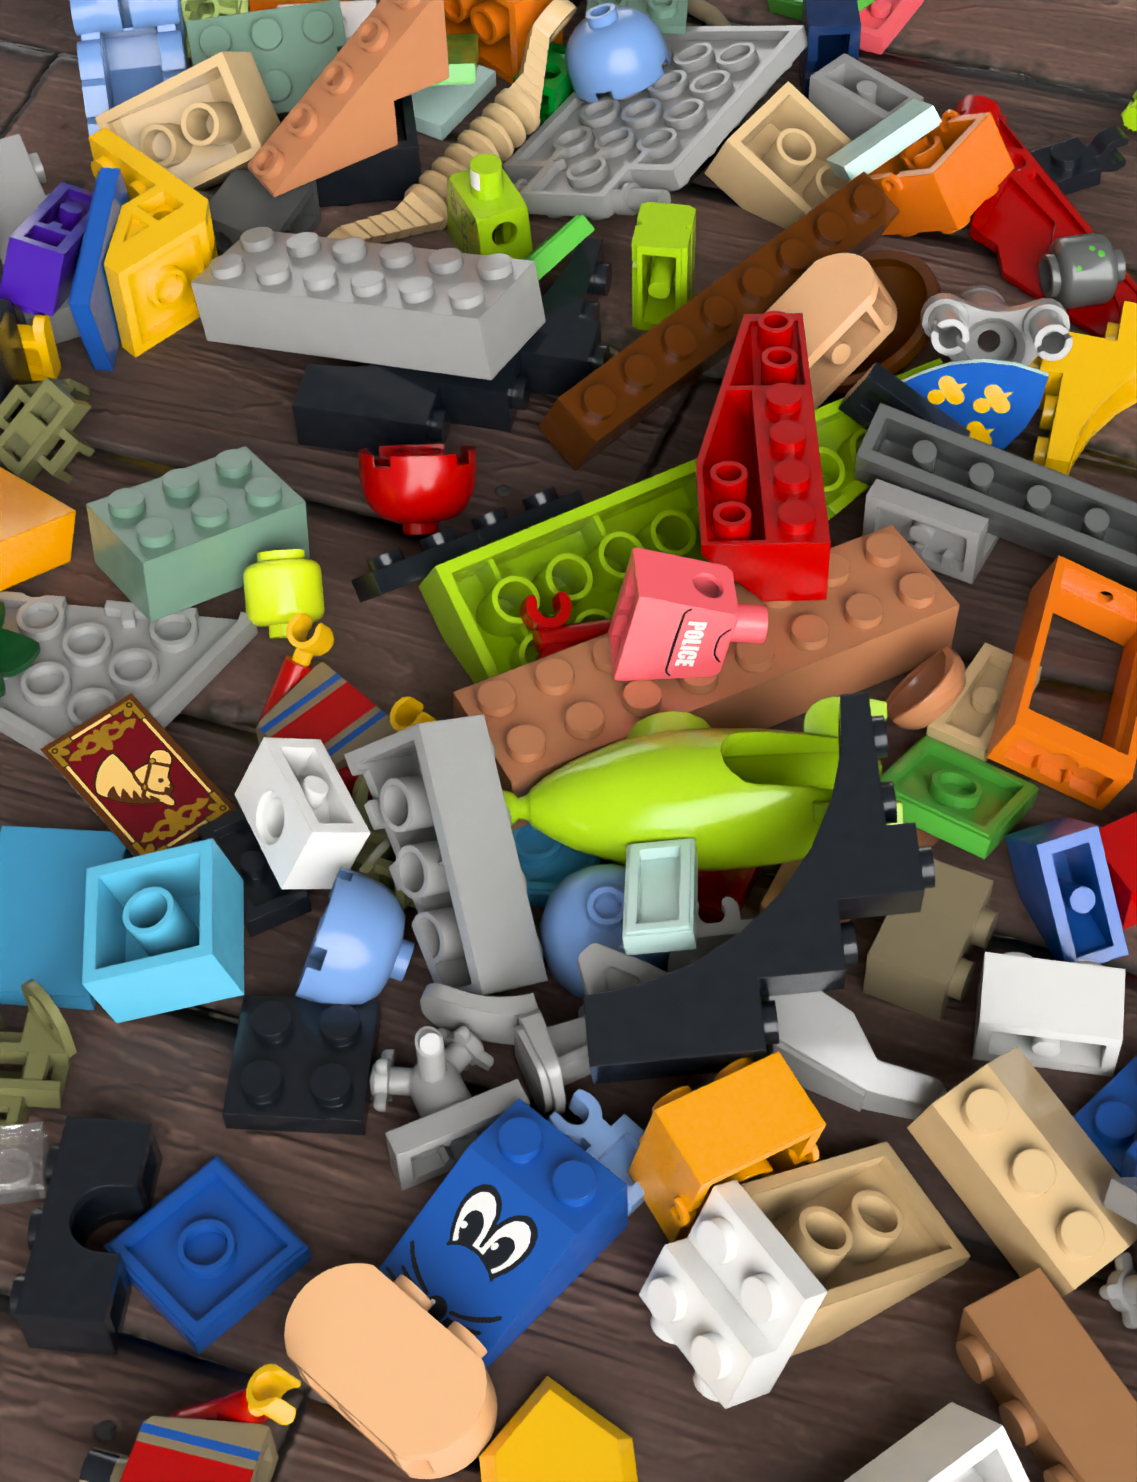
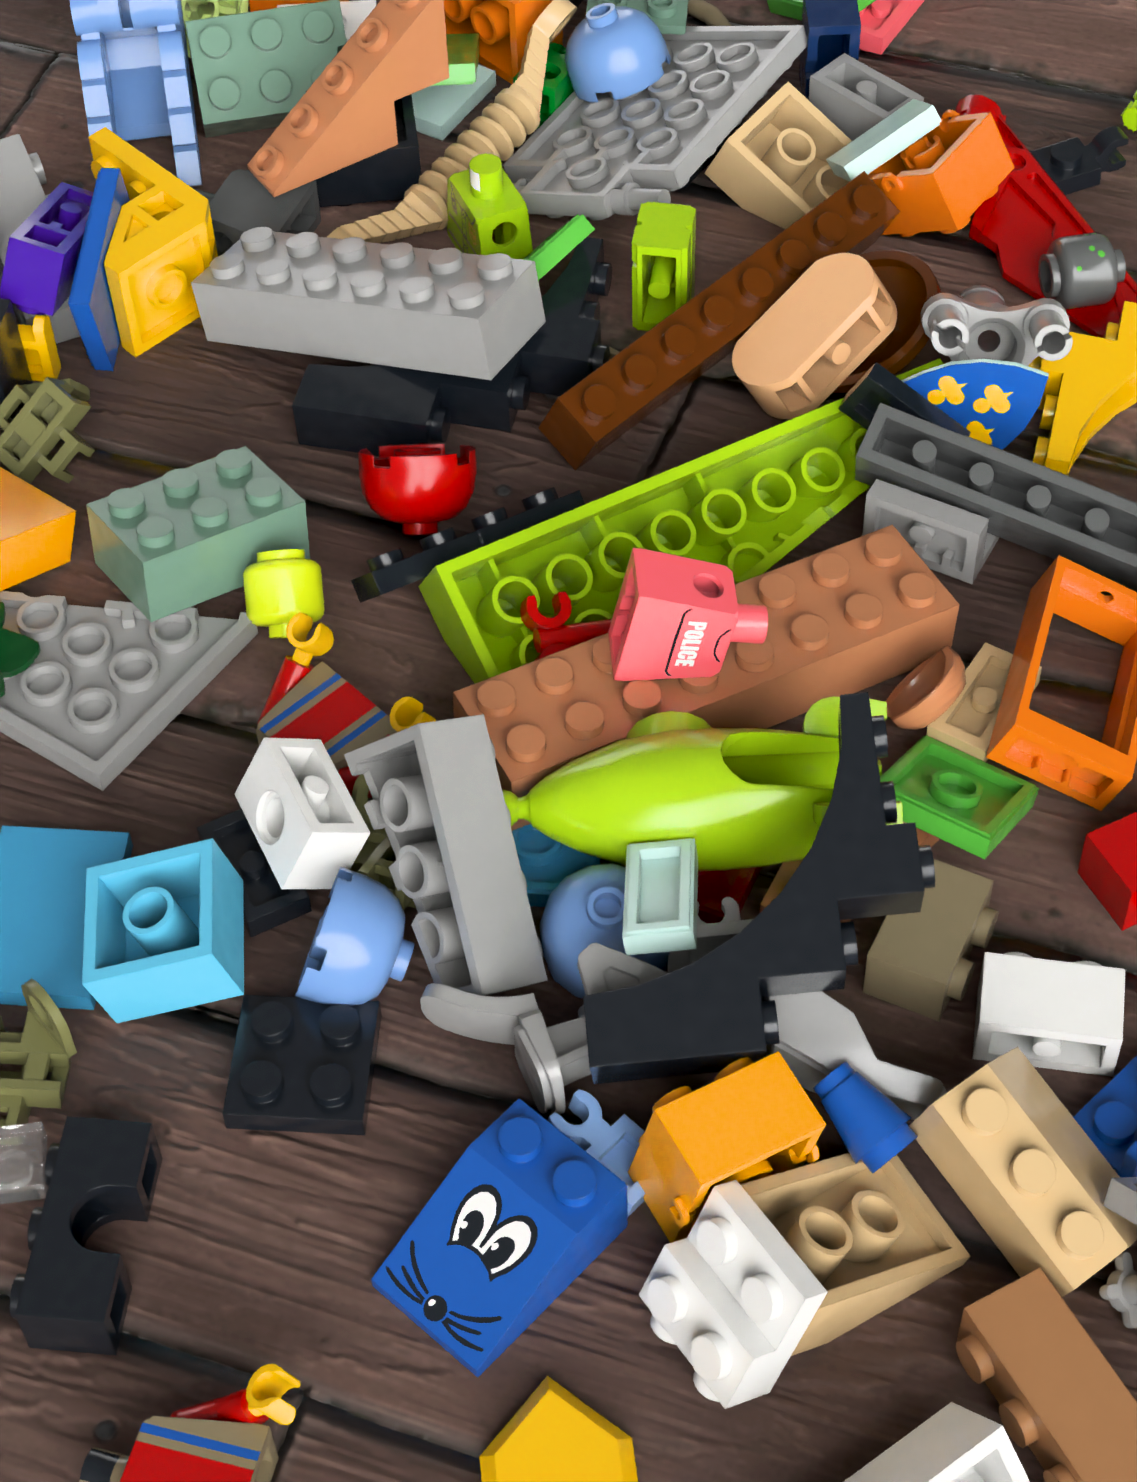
(137, 778): sticker -> none
(200, 119): tan slope -> none
(208, 1253): blue tile -> none
(393, 1368): light nougat brick -> none
(446, 1109): light grey piece -> none
(763, 468): red wedge -> none
(864, 1117): none -> blue cone
(1068, 889): blue slope -> none

